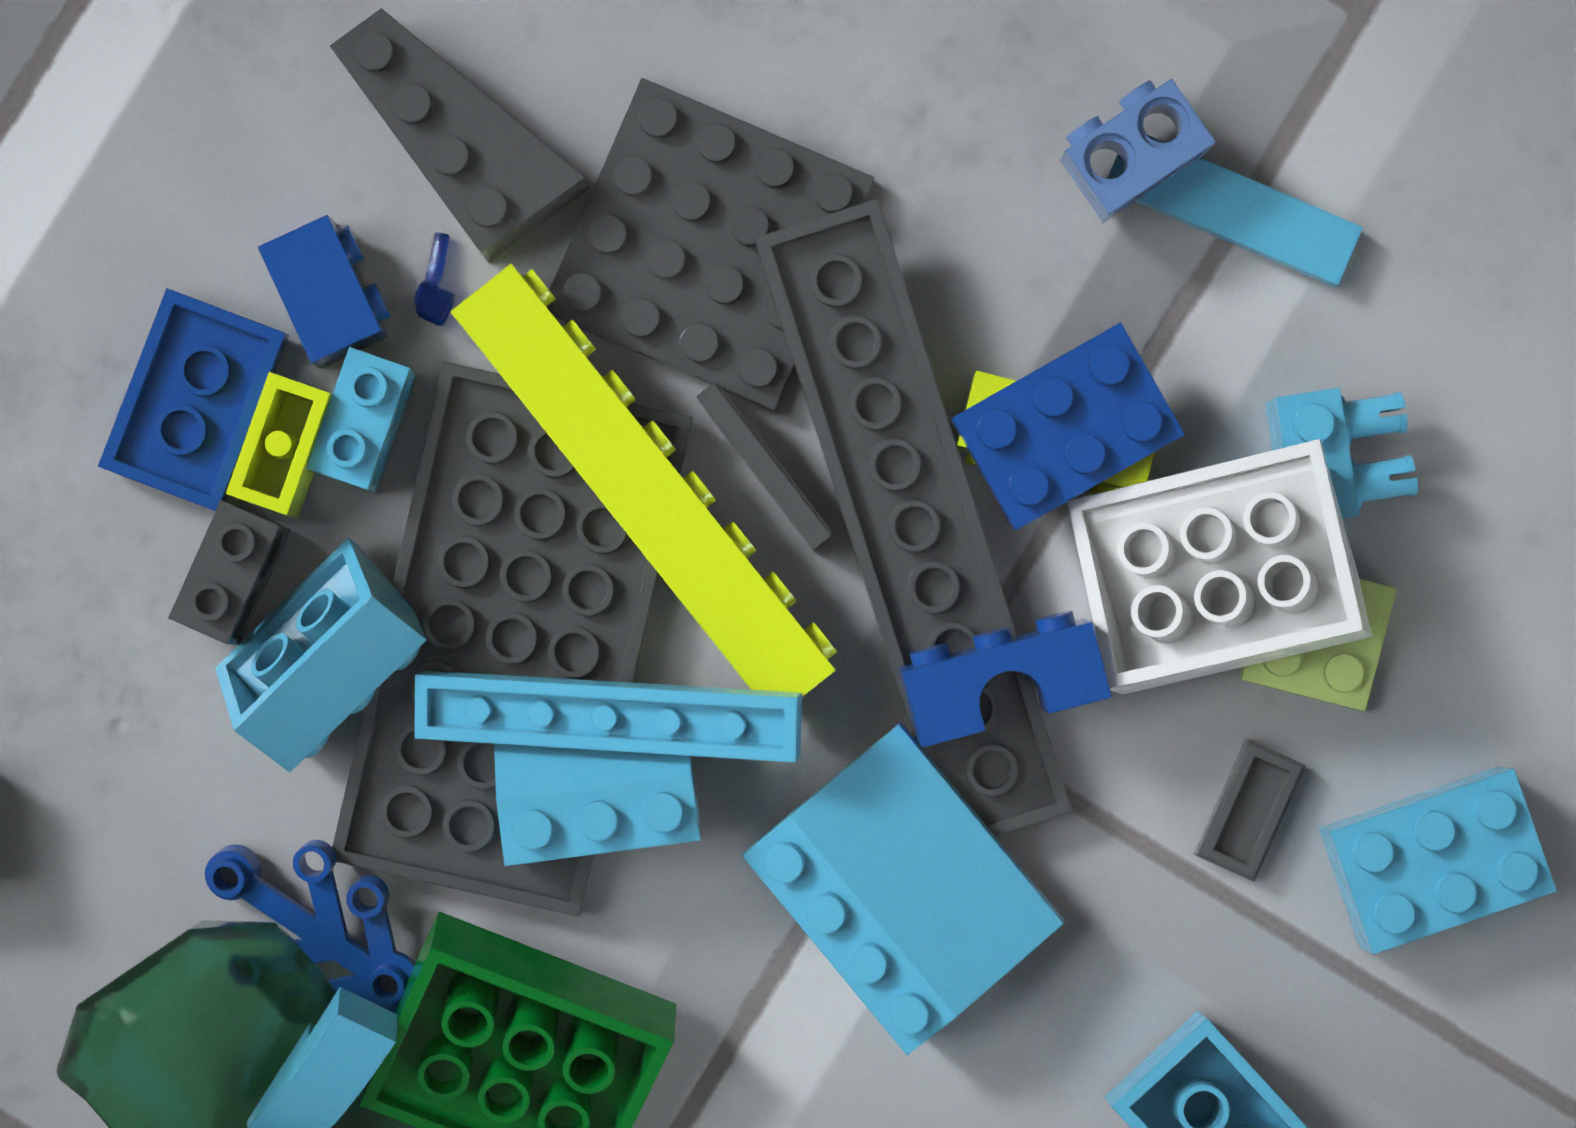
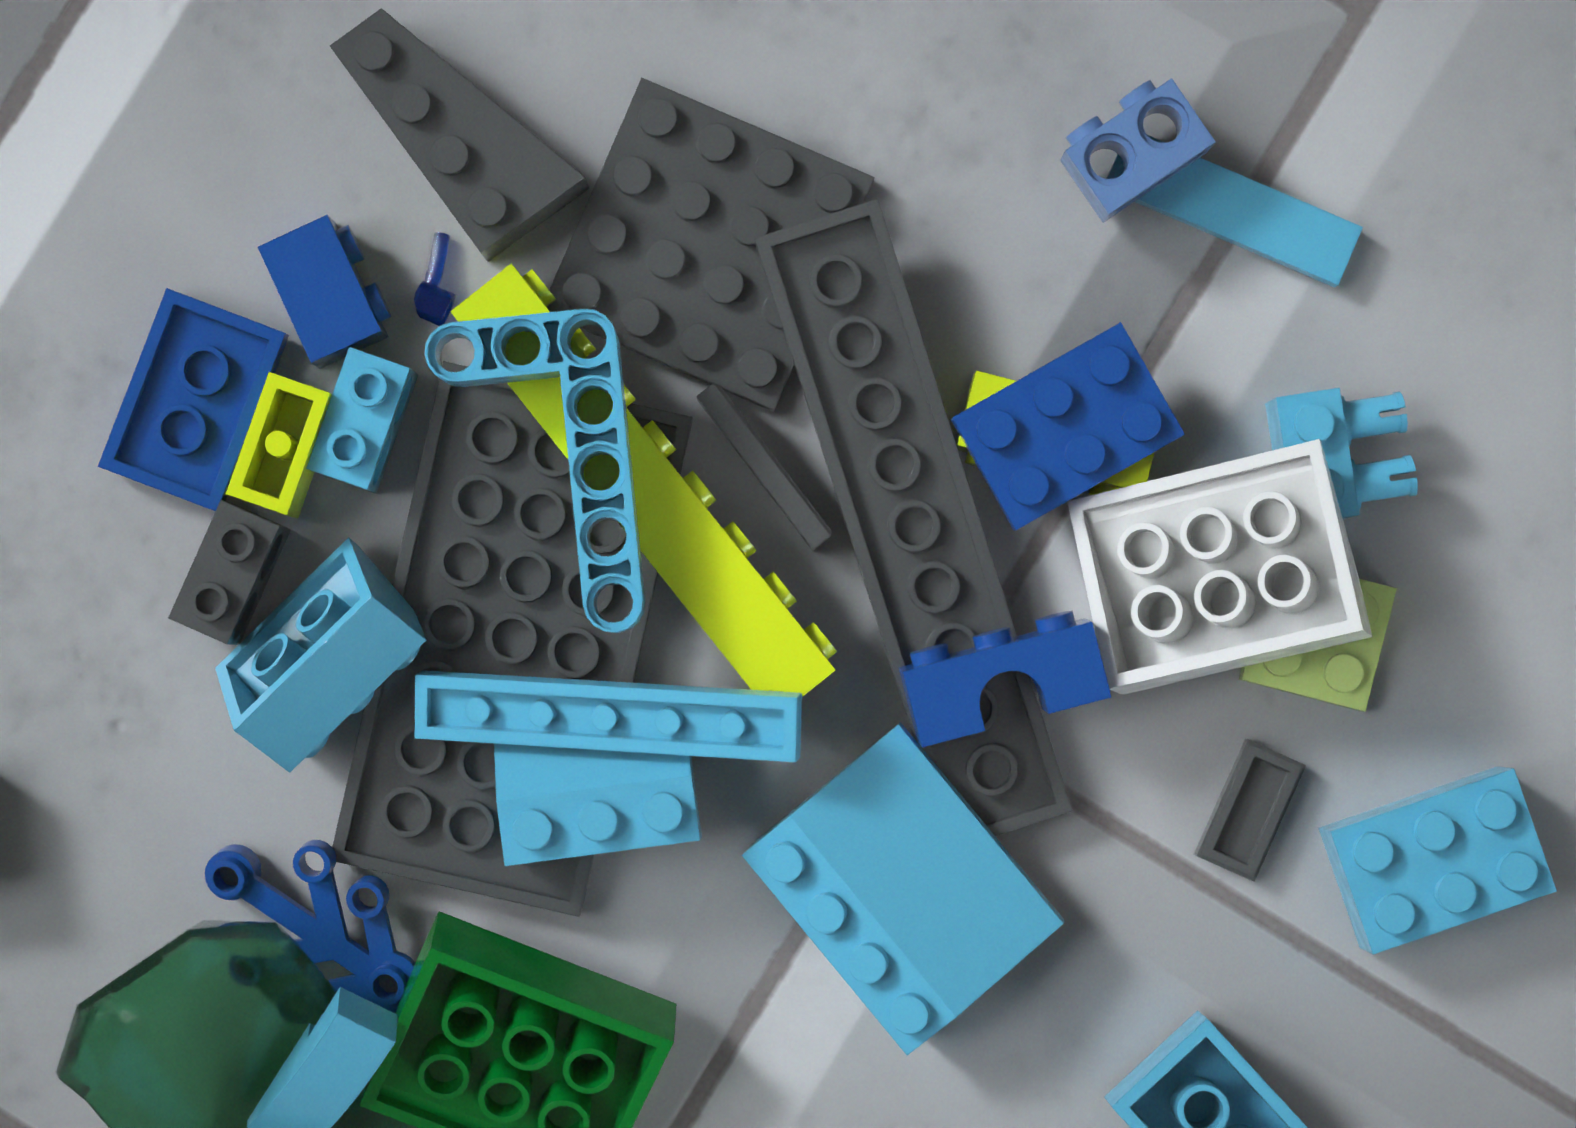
(583, 439): none -> medium azure beam

